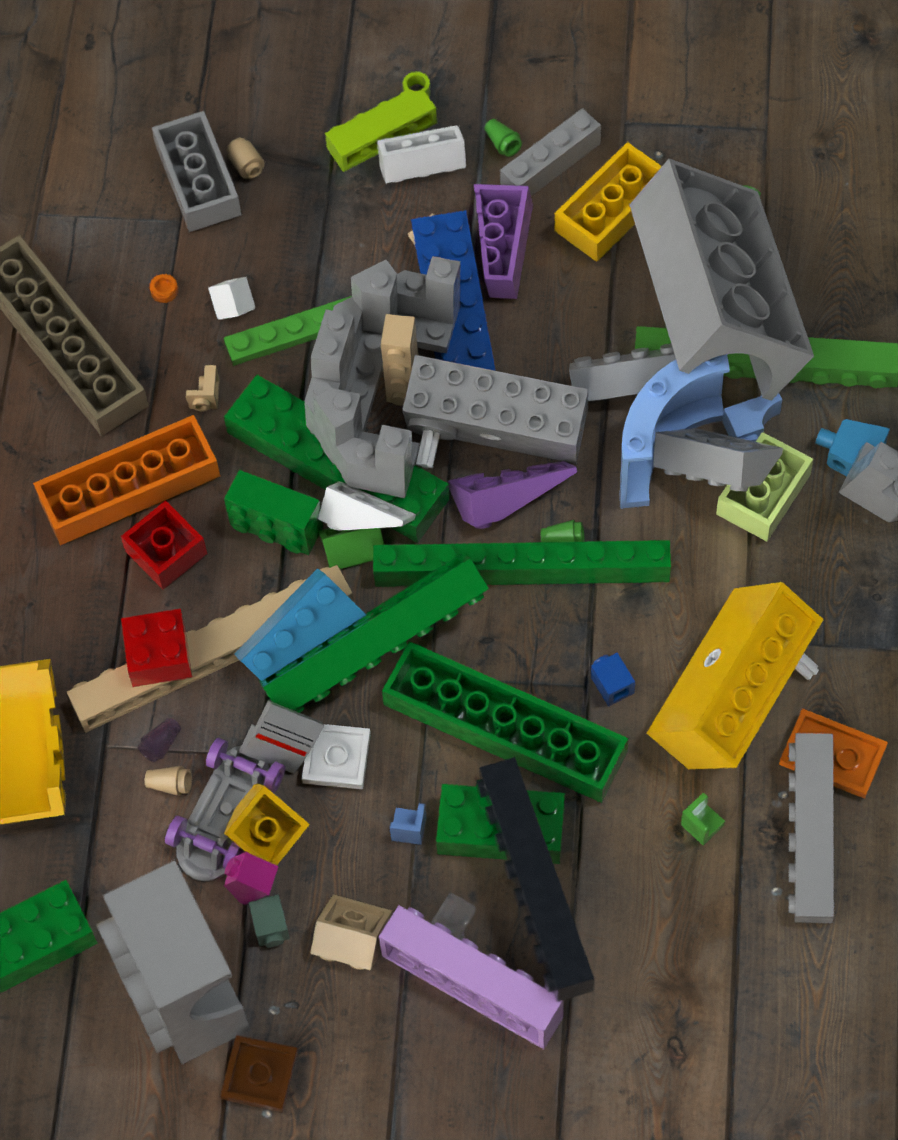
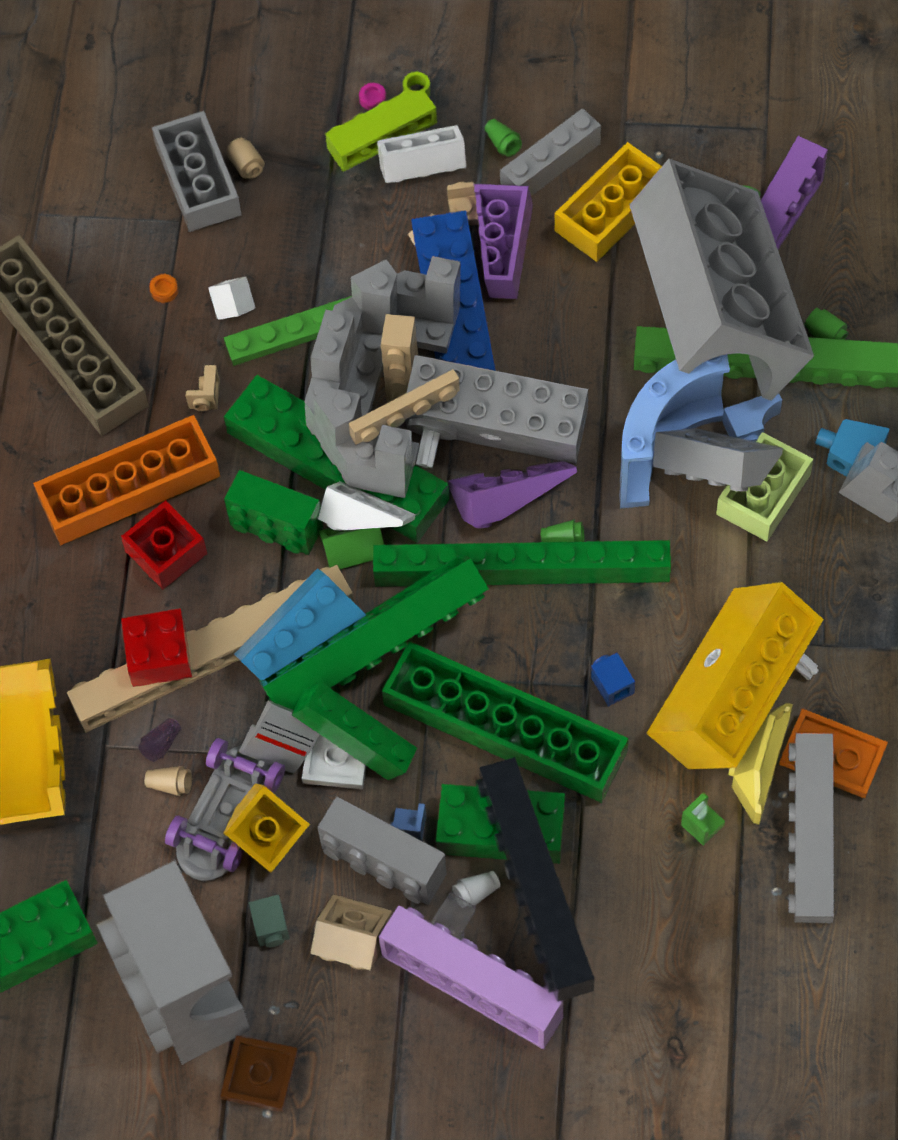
(249, 877): dark pink slope -> none
(354, 731): none -> green brick
(371, 95): none -> dark pink tile
(382, 851): none -> light grey brick
(414, 402): none -> tan plate
(461, 198): none -> tan bracket
(476, 887): none -> white cone
(619, 374): light grey brick -> none
(757, 766): none -> light yellow wedge
(793, 187): none -> medium lavender wedge
(825, 325): none -> bright green brick

